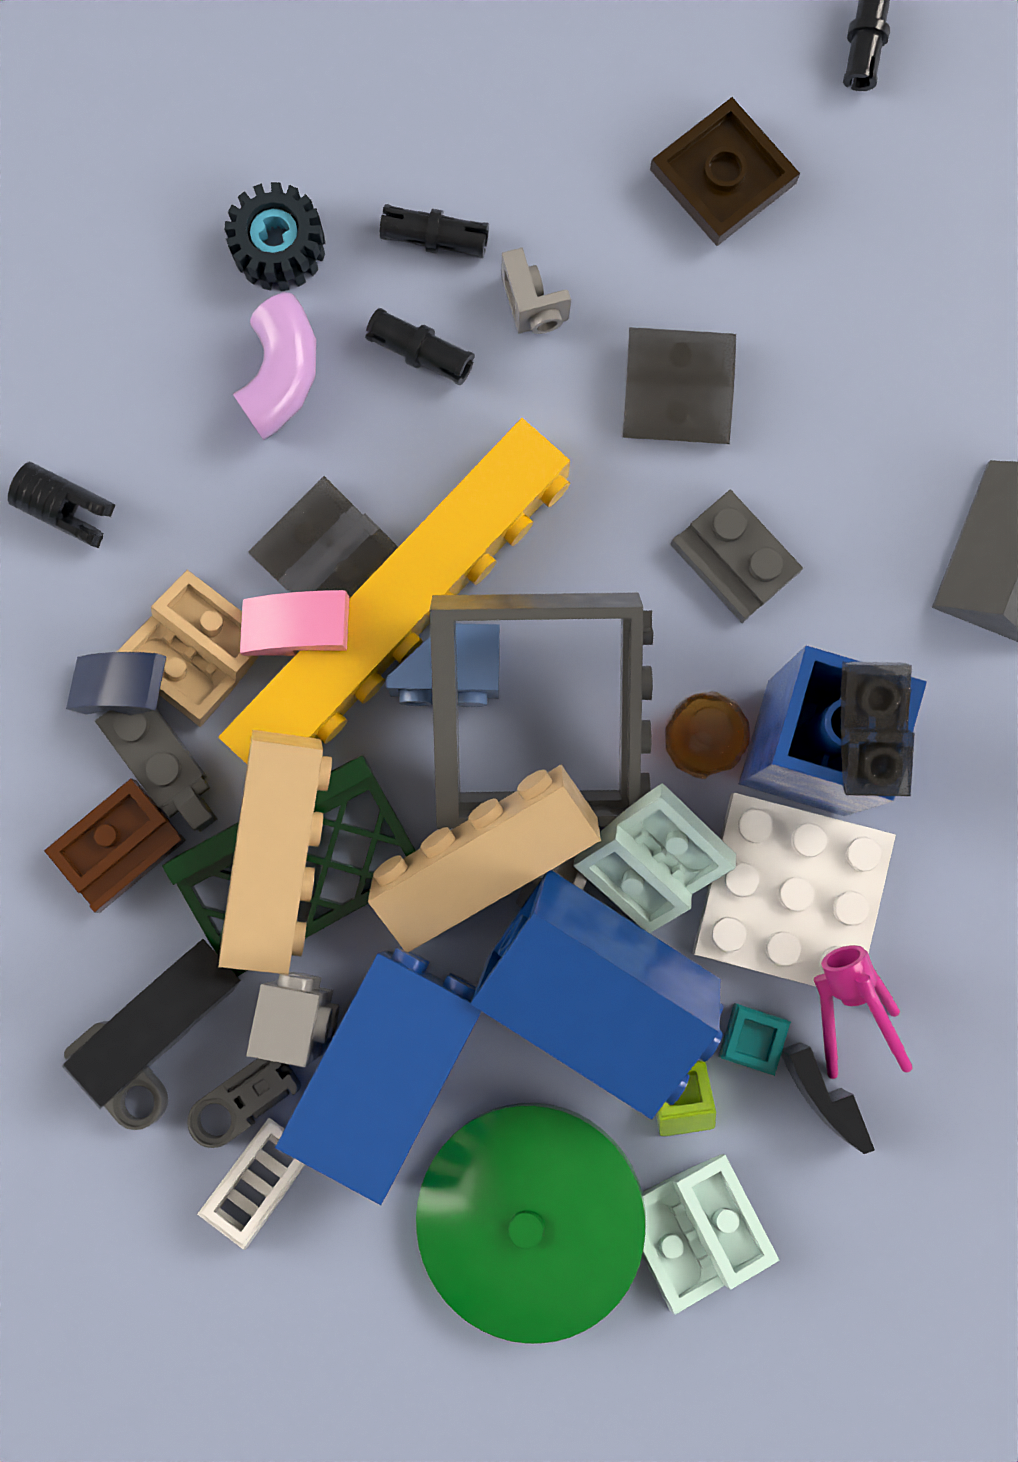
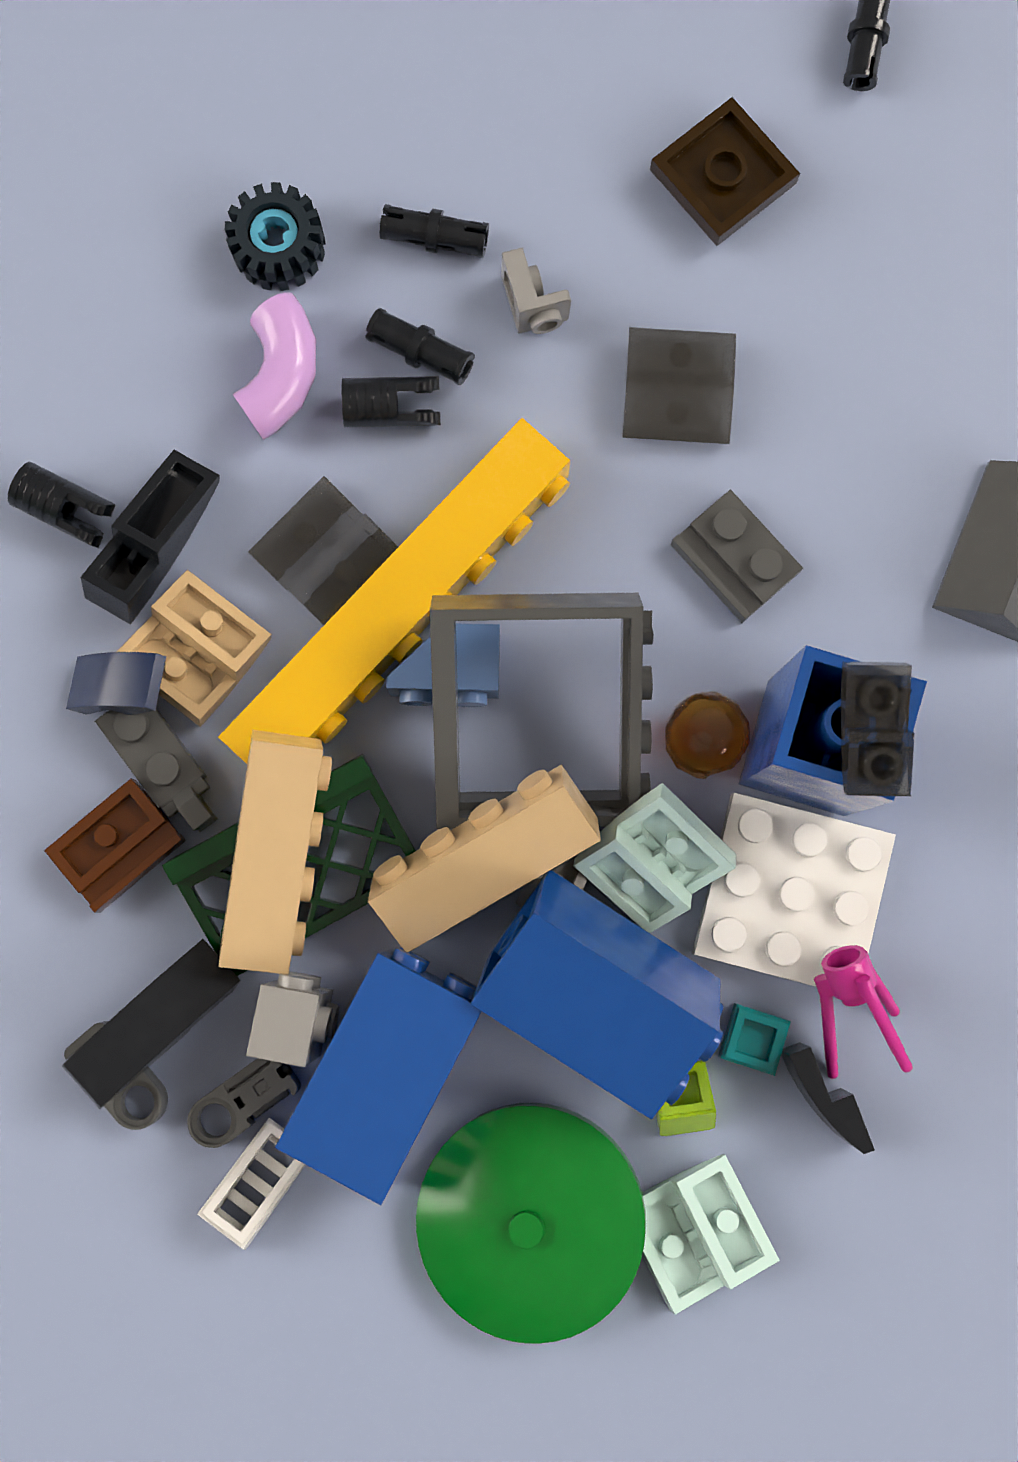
(149, 536): none -> black slope
(294, 622): bright pink slope -> none
(375, 401): none -> black hinge

